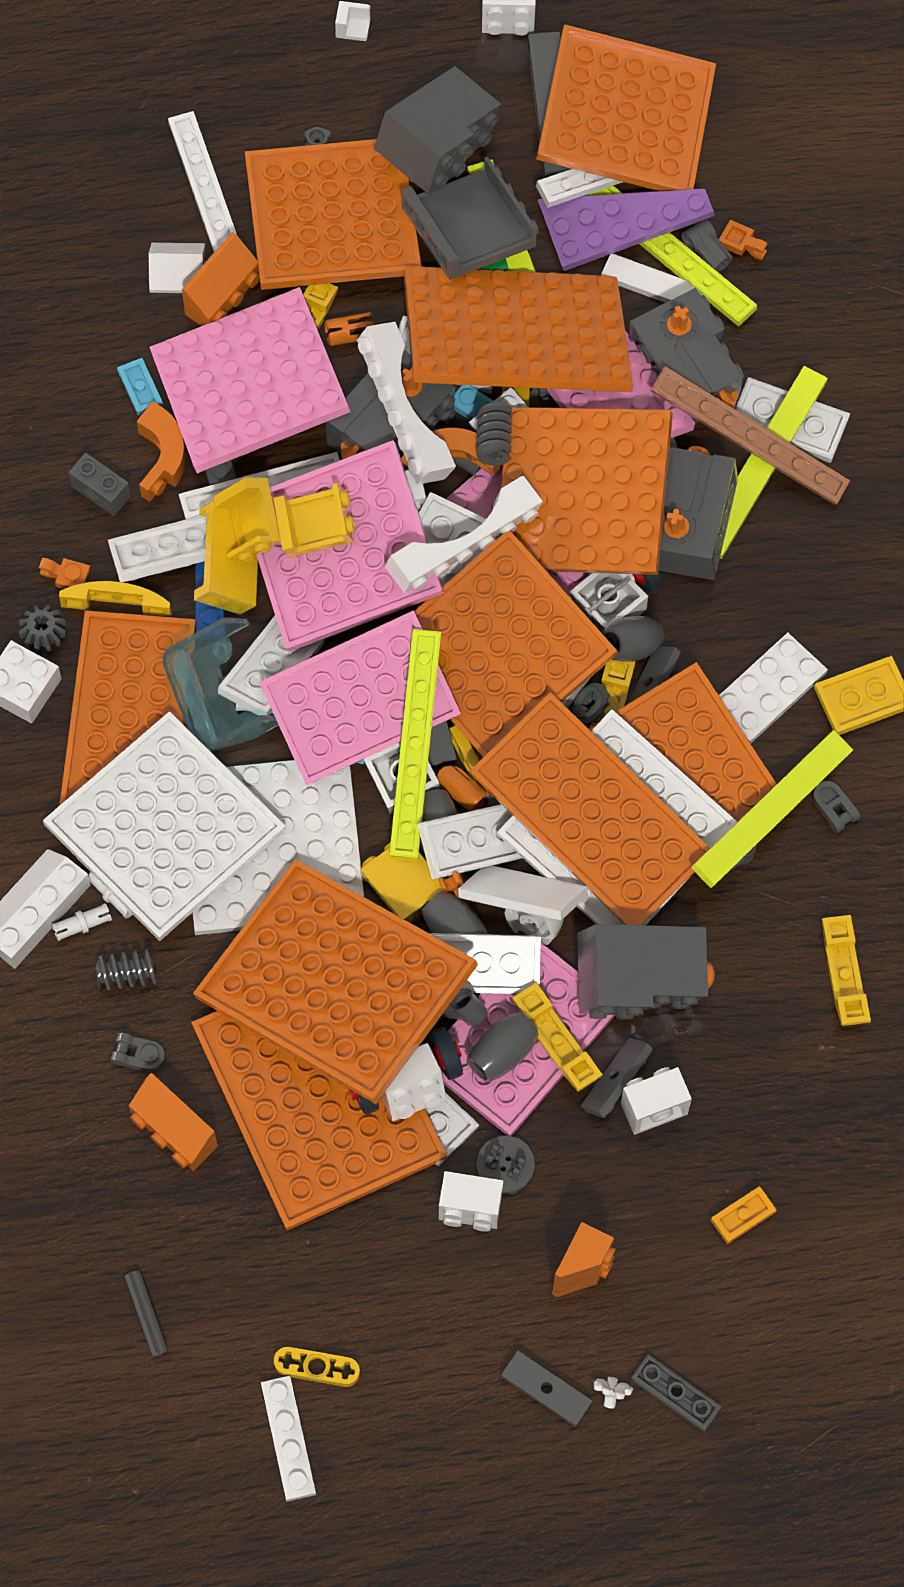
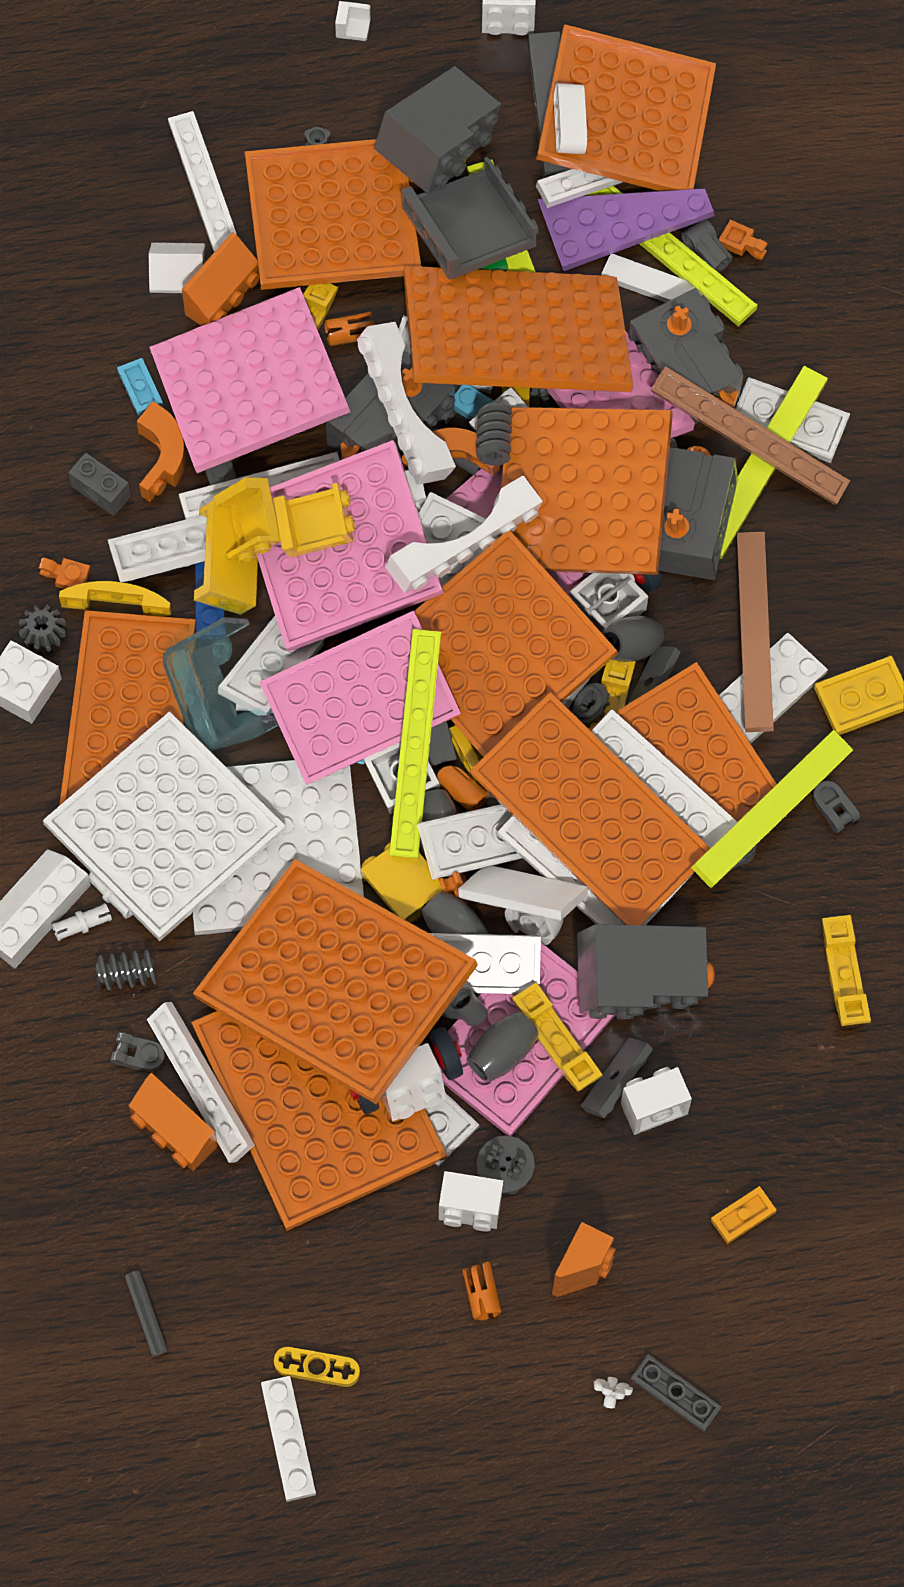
(200, 1082): none -> white plate
(482, 1291): none -> orange arm
(531, 1377): dark grey tile -> none
(570, 118): none -> white beam
(755, 632): none -> nougat tile

